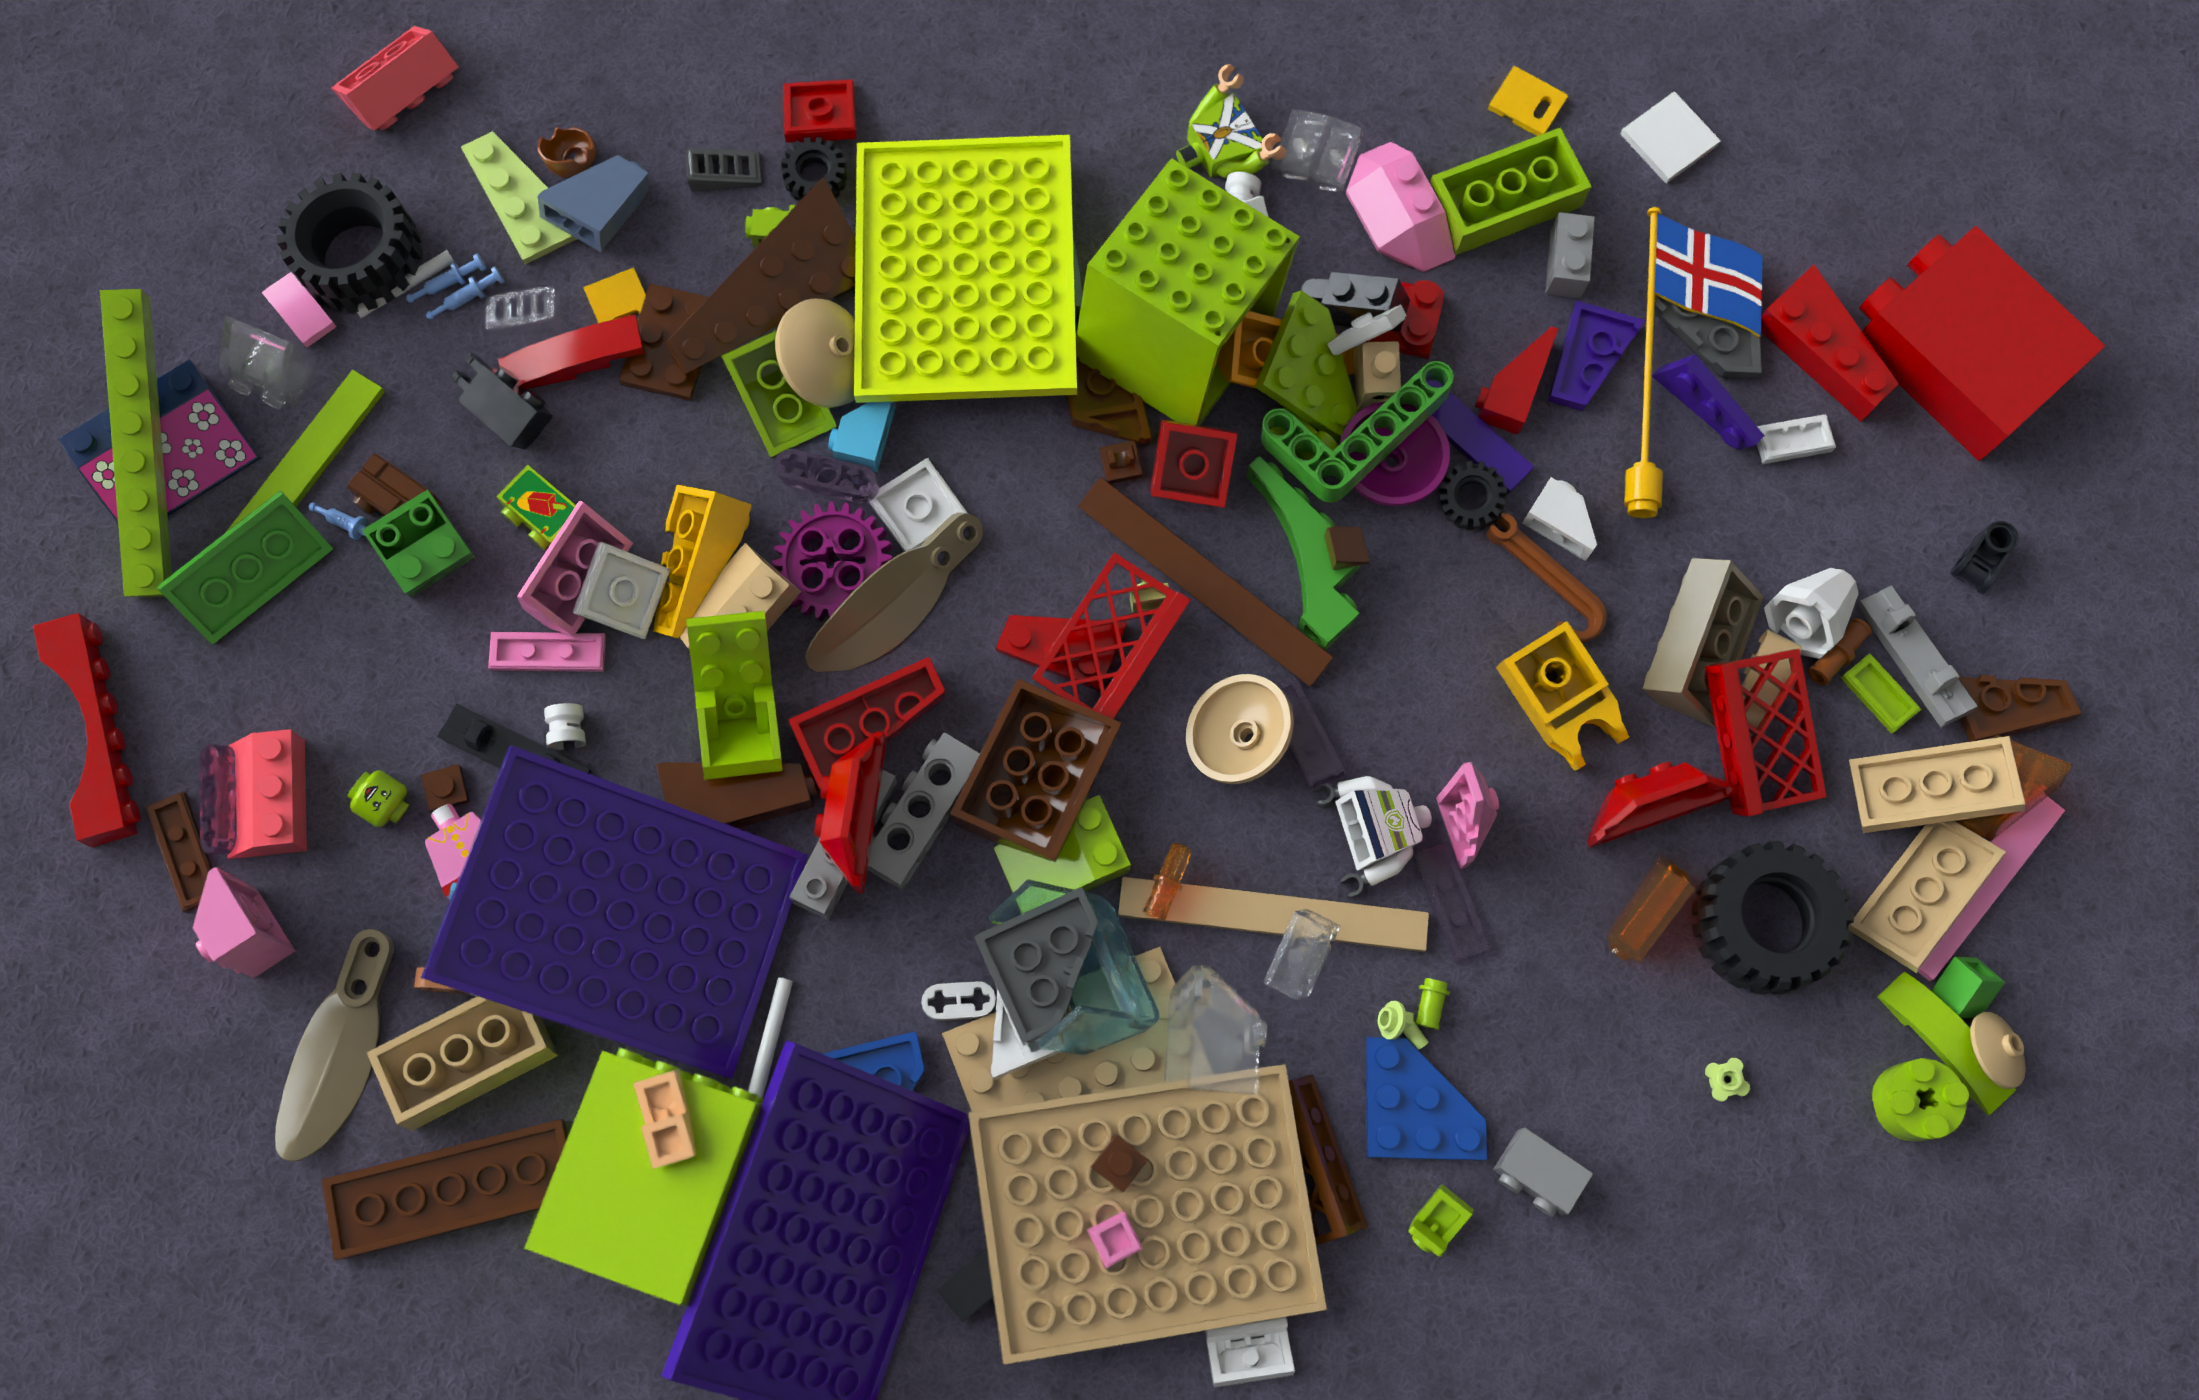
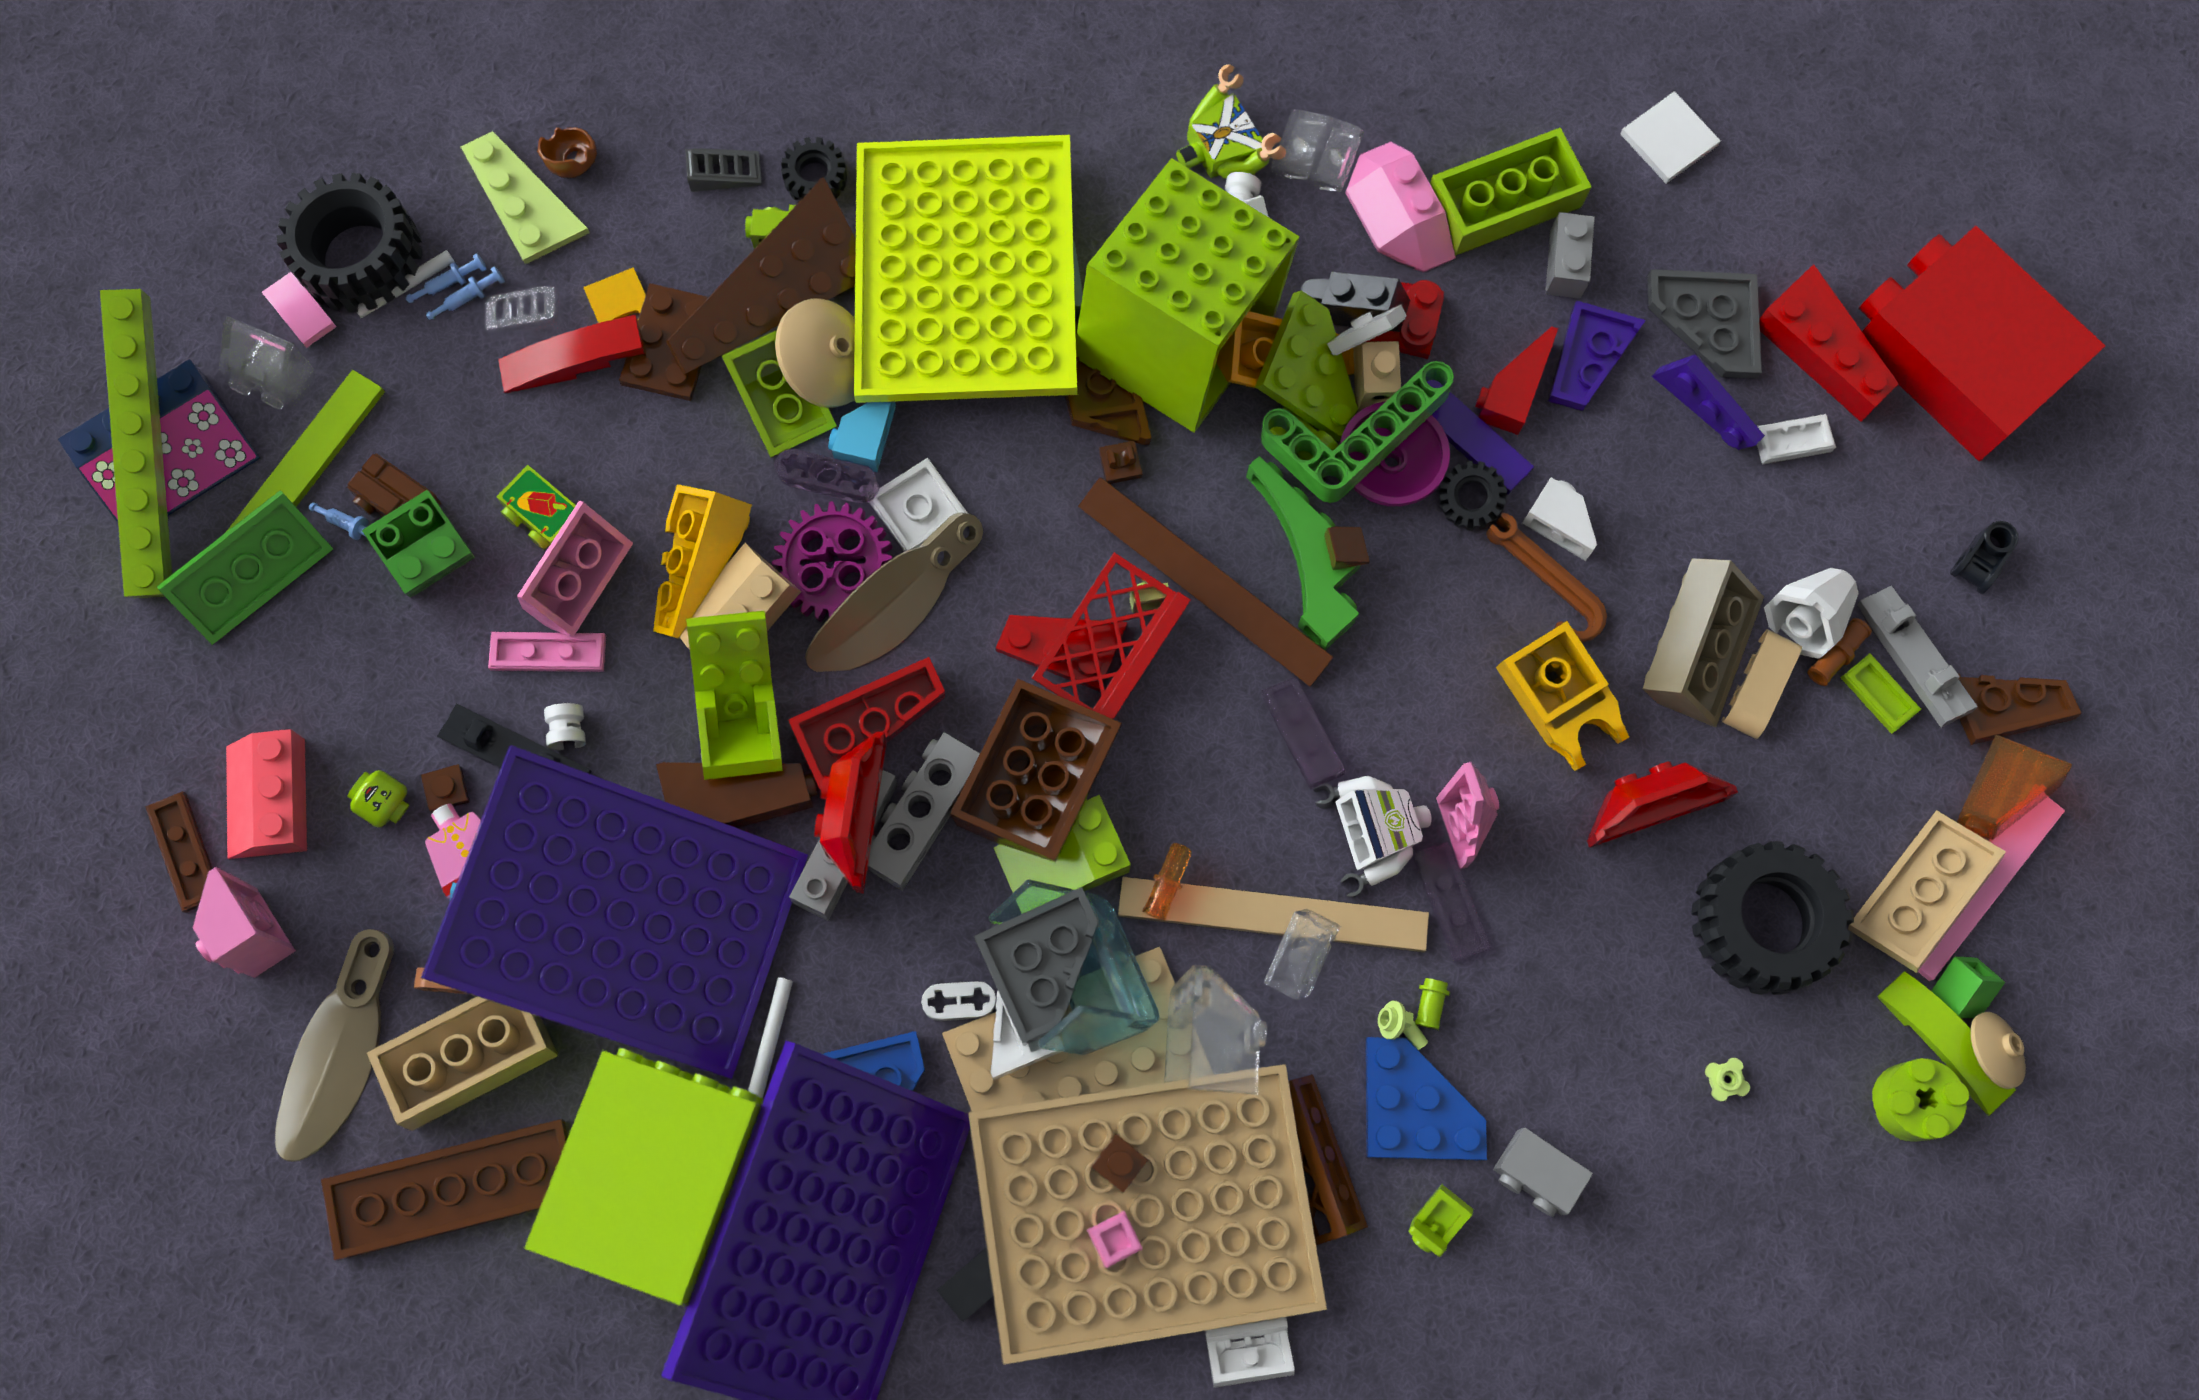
(102, 801): red arch -> none
(217, 799): clear purple beam -> none
(396, 78): coral slope -> none
(501, 403): black hinge -> none
(596, 200): sand blue slope -> none
(621, 590): white tile -> none
(666, 1119): light nougat slope -> none
(819, 110): red plate -> none
(1193, 463): red brick -> none
(1224, 719): tan dish -> none
(1520, 98): yellow piece -> none
(1650, 909): clear orange slope -> none
(1702, 277): flag -> none
(1734, 732): red fence -> none
(1937, 785): tan plate -> none

